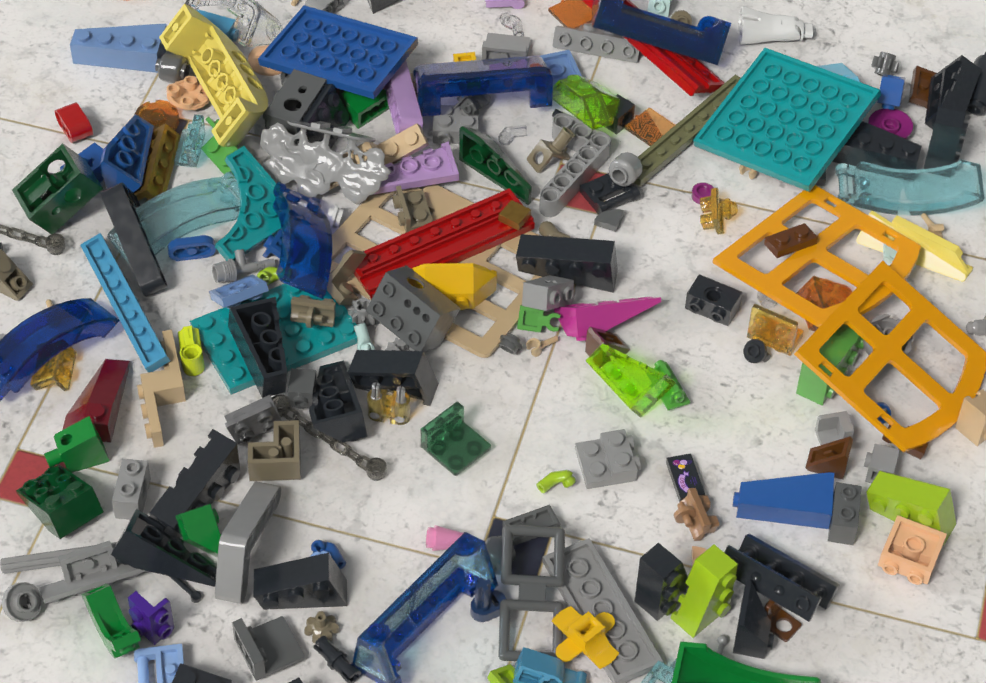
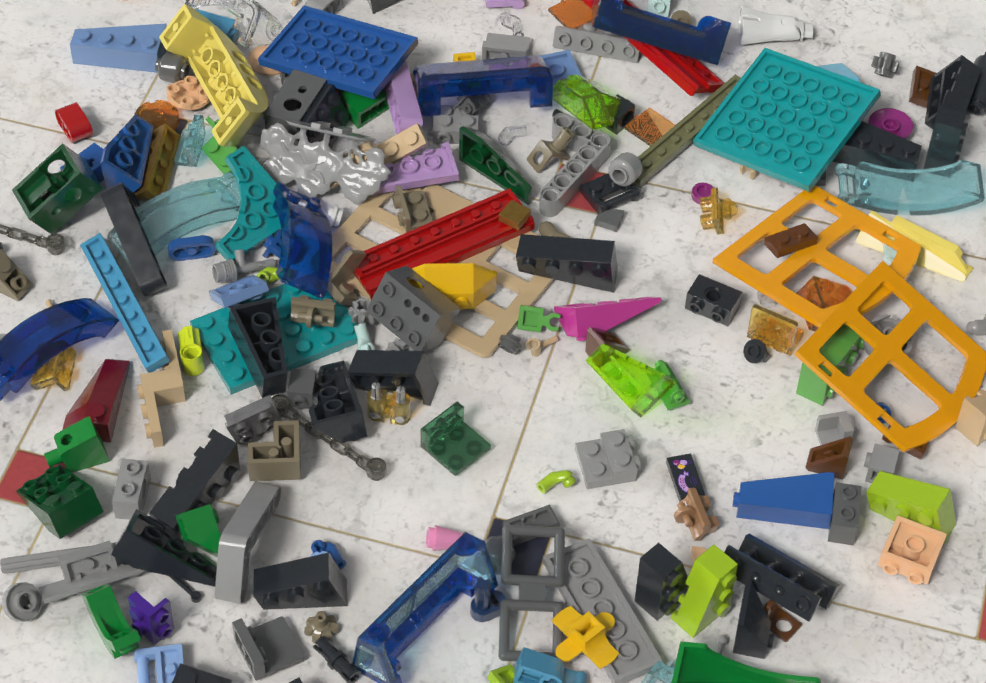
(548, 293): light grey brick -> none
(891, 91): blue brick -> none
(934, 228): tan hand -> none

